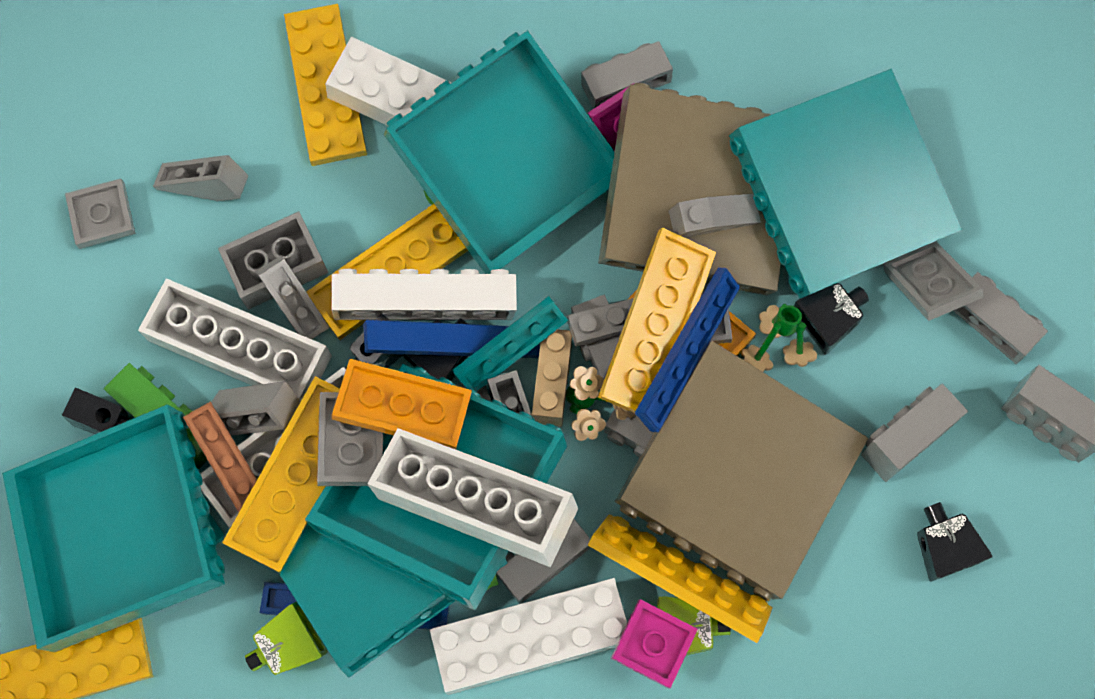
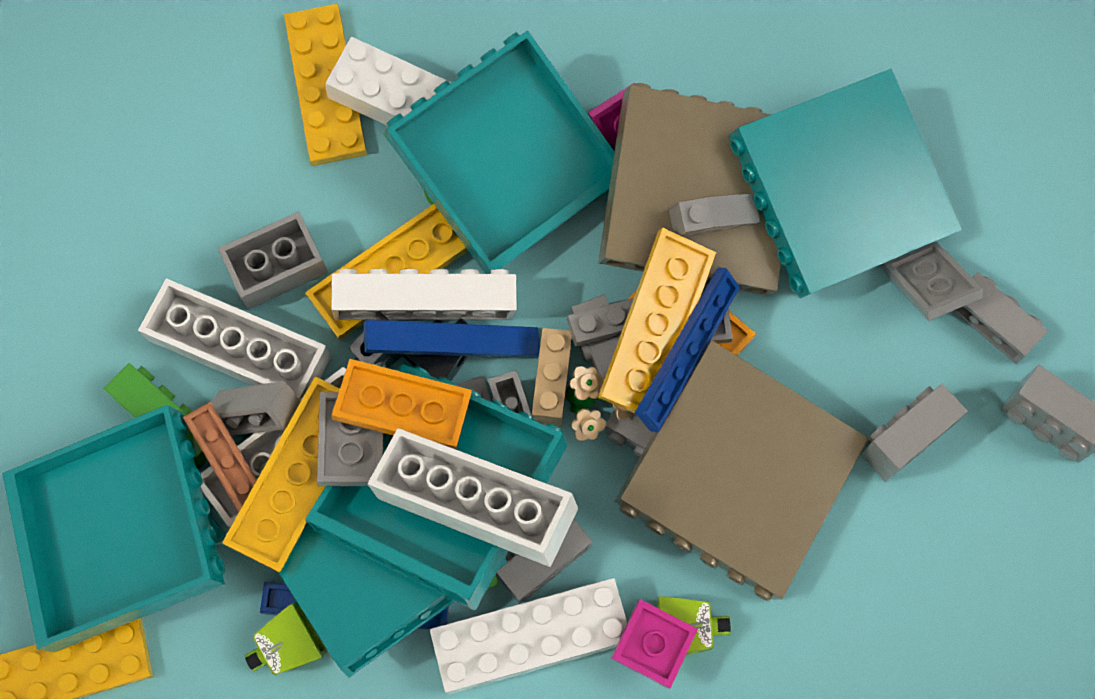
(90, 411): black torso -> none
(100, 213): light grey plate -> none
(205, 178): light grey slope -> none
(292, 298): light grey plate -> none
(510, 344): teal plate -> none
(644, 65): light grey brick -> none
(682, 577): yellow plate -> none
(781, 323): plant -> none
(831, 314): black torso -> none
(949, 543): black torso -> none

